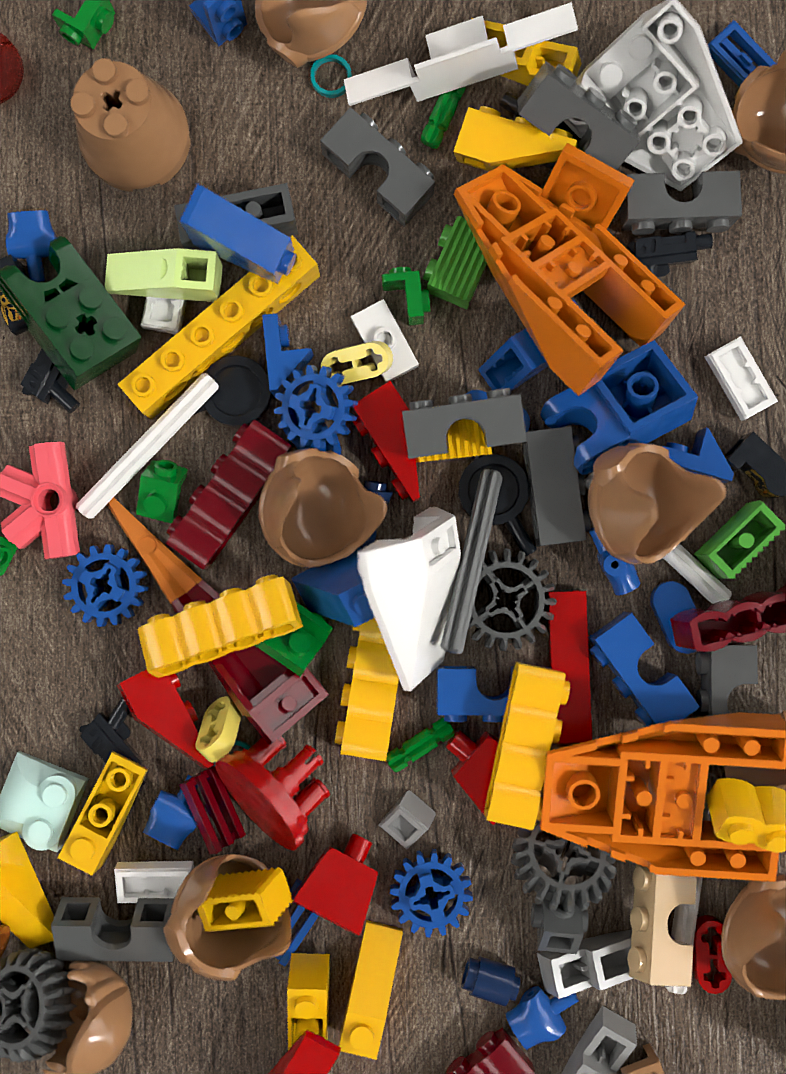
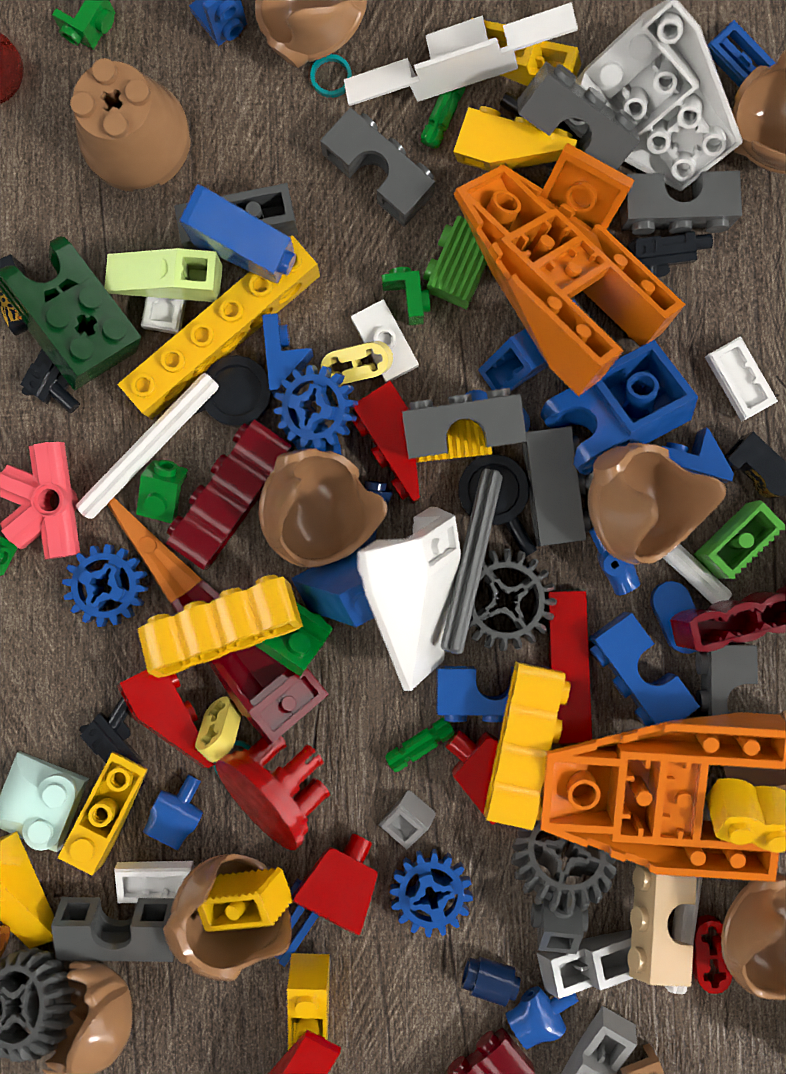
(30, 239): blue piece -> none
(218, 807): dark red tile -> none
(368, 697): yellow brick -> none
(370, 990): yellow slope -> none

